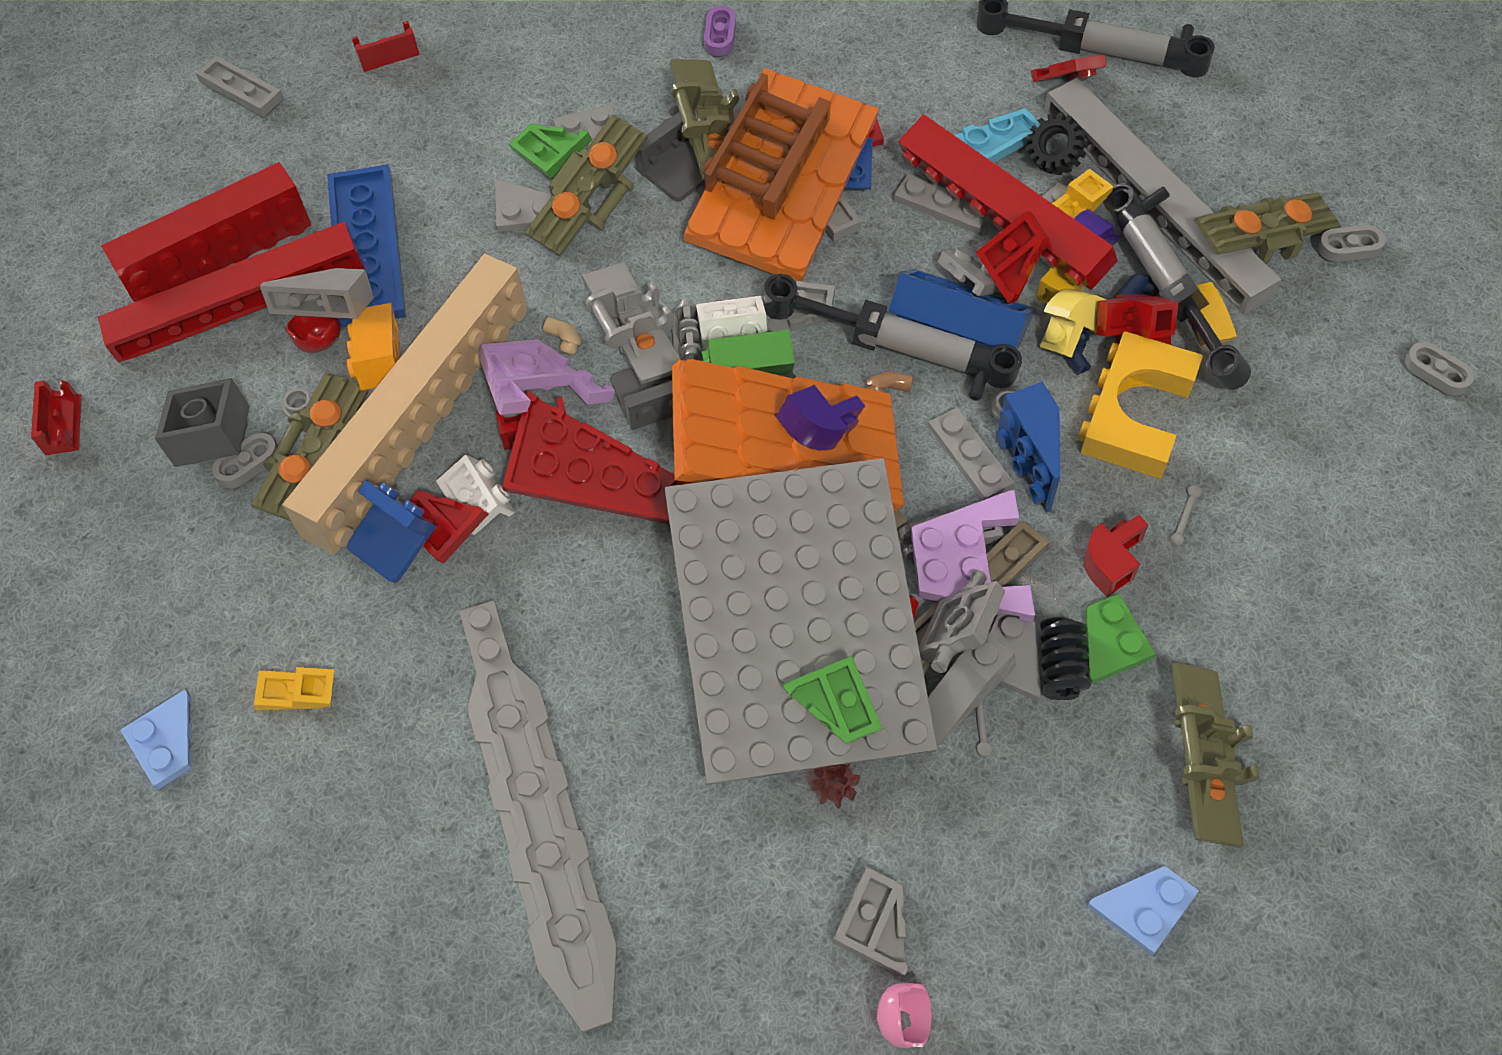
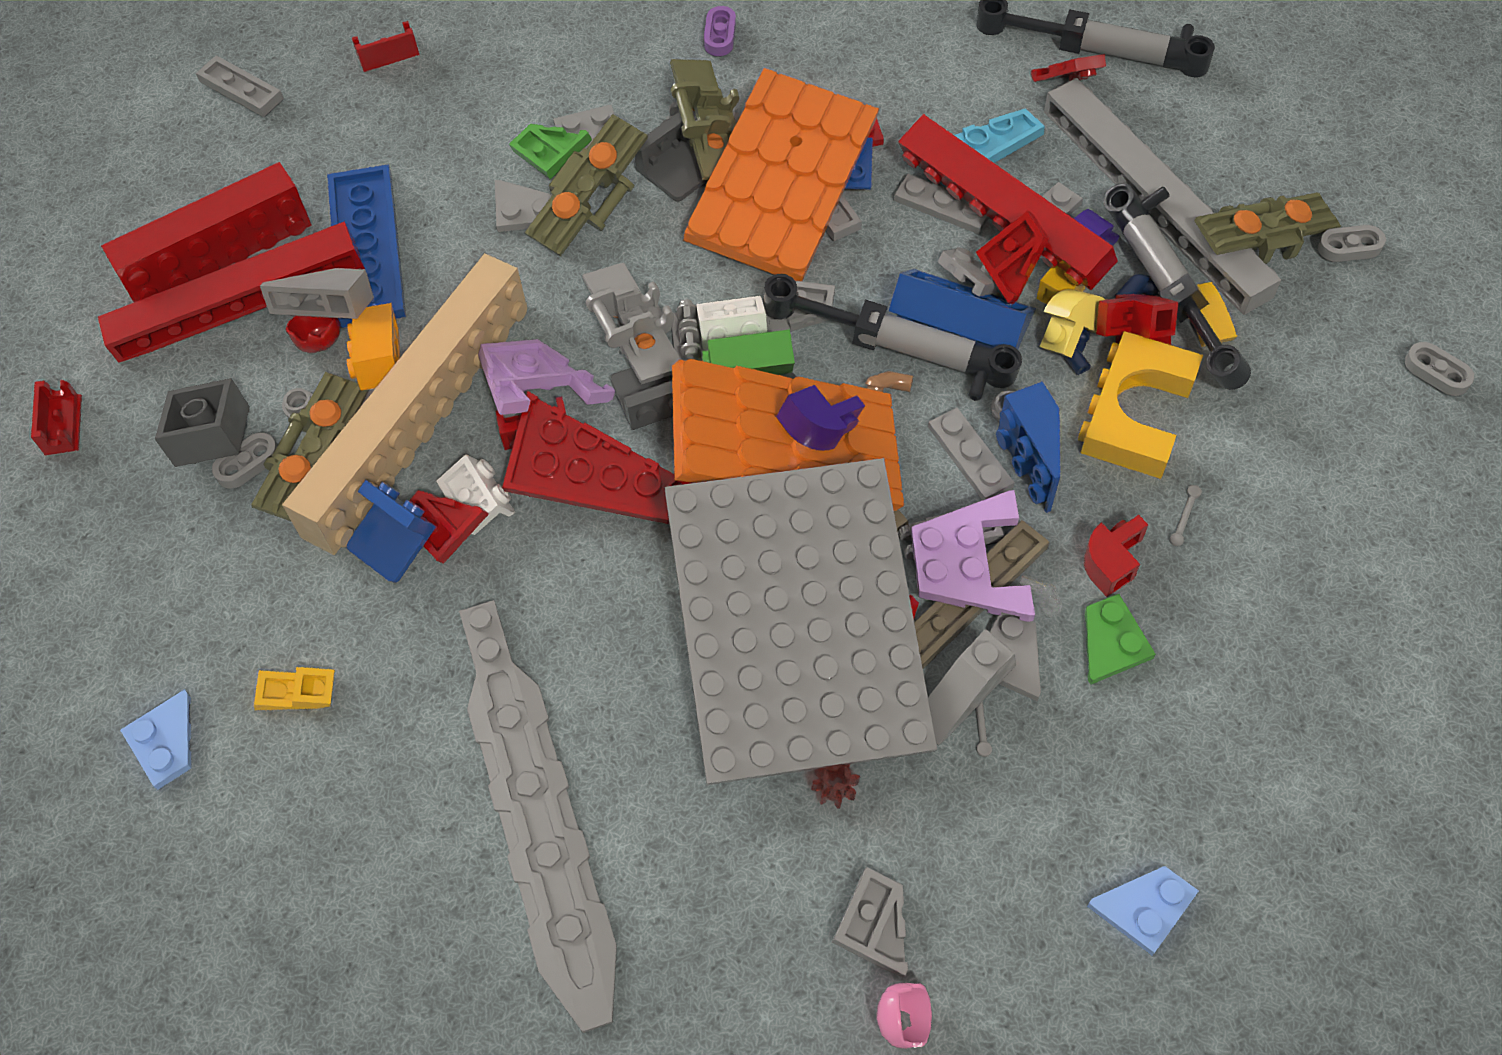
(566, 332): tan arm -> none
(786, 168): dark orange fence -> none
(837, 700): bright green wing -> none
(961, 621): light grey plate -> none
(1045, 131): black tyre -> none
(1064, 658): black piece -> none
(1084, 193): yellow slope -> none
(1210, 755): olive piece -> none

